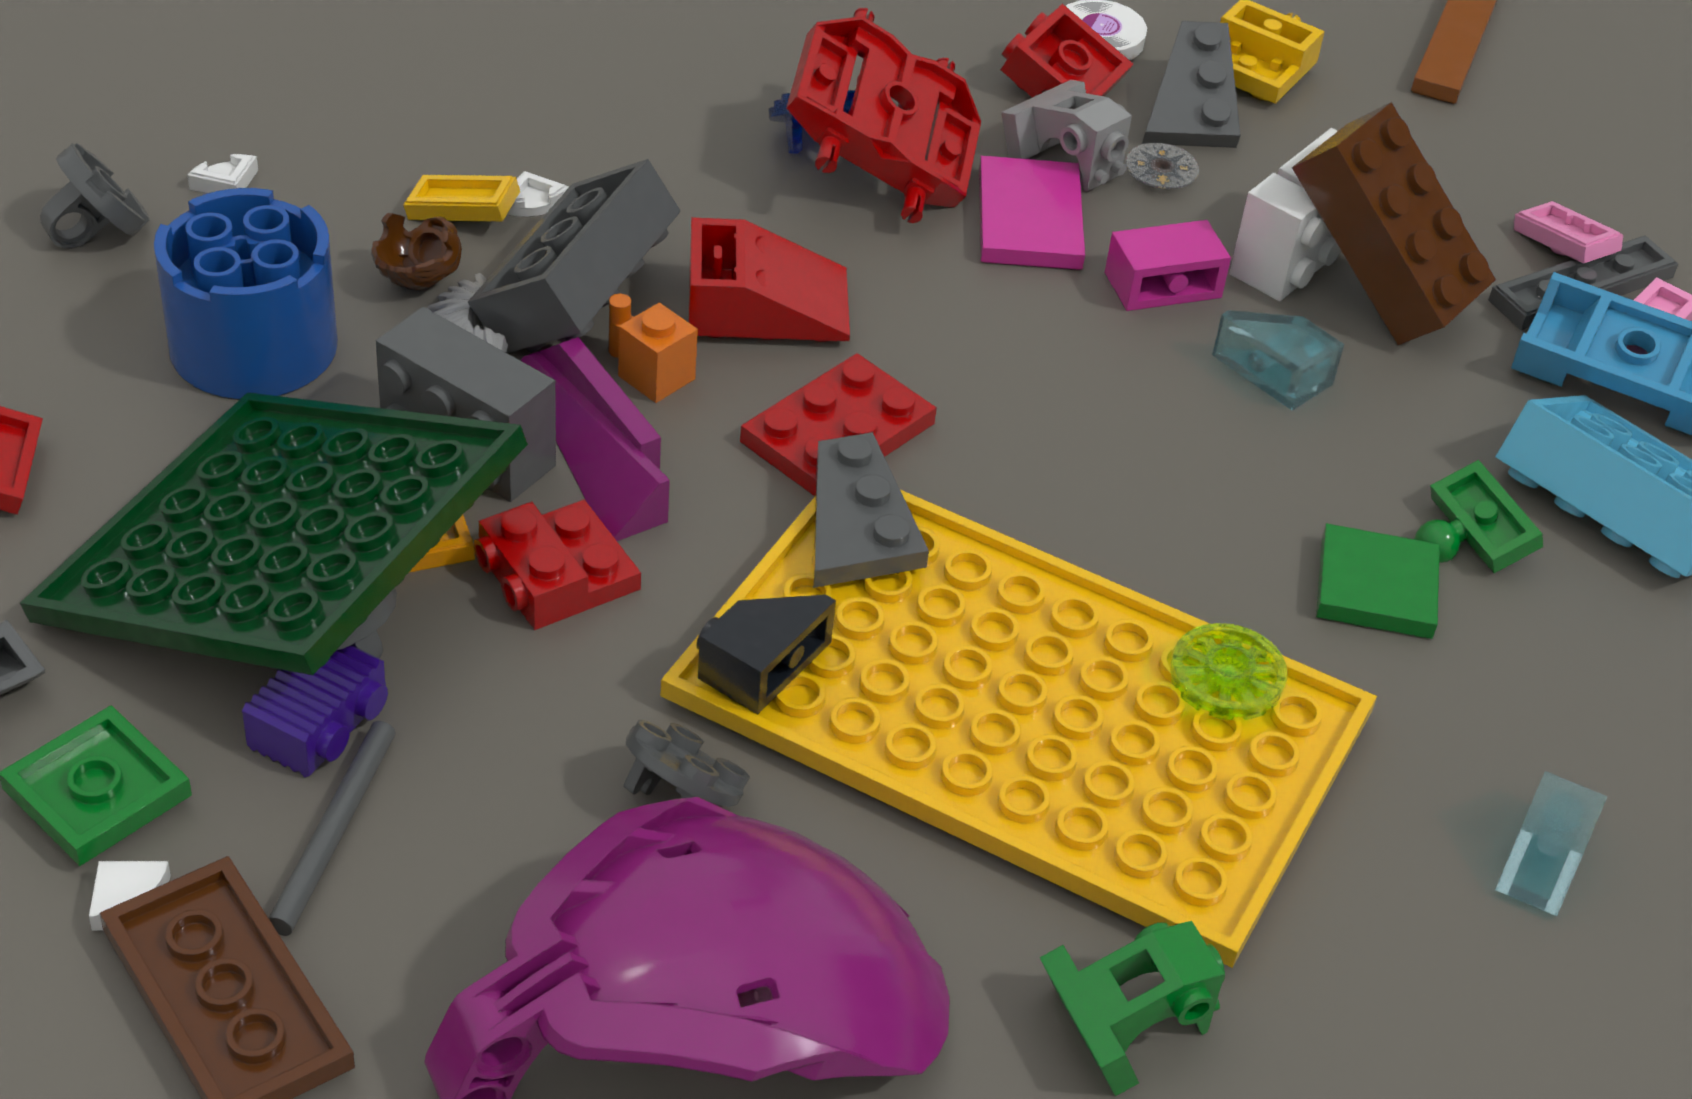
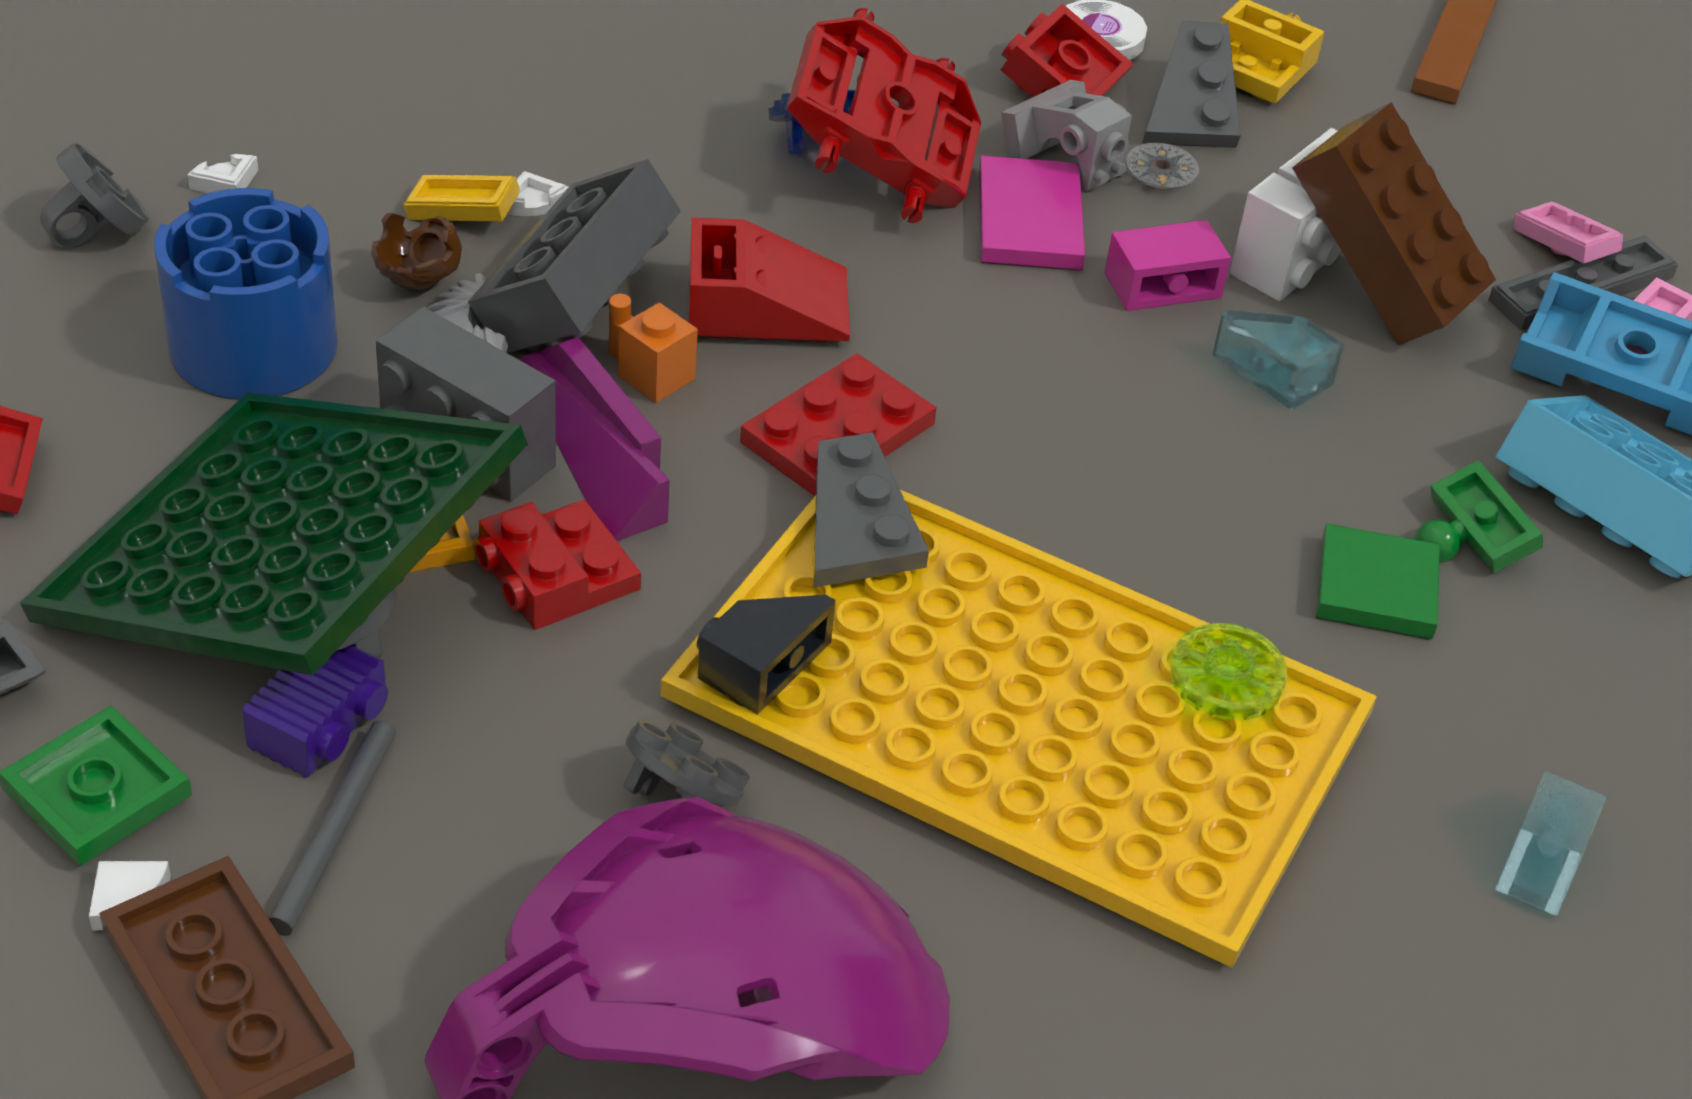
(1111, 1022): green tile -> none

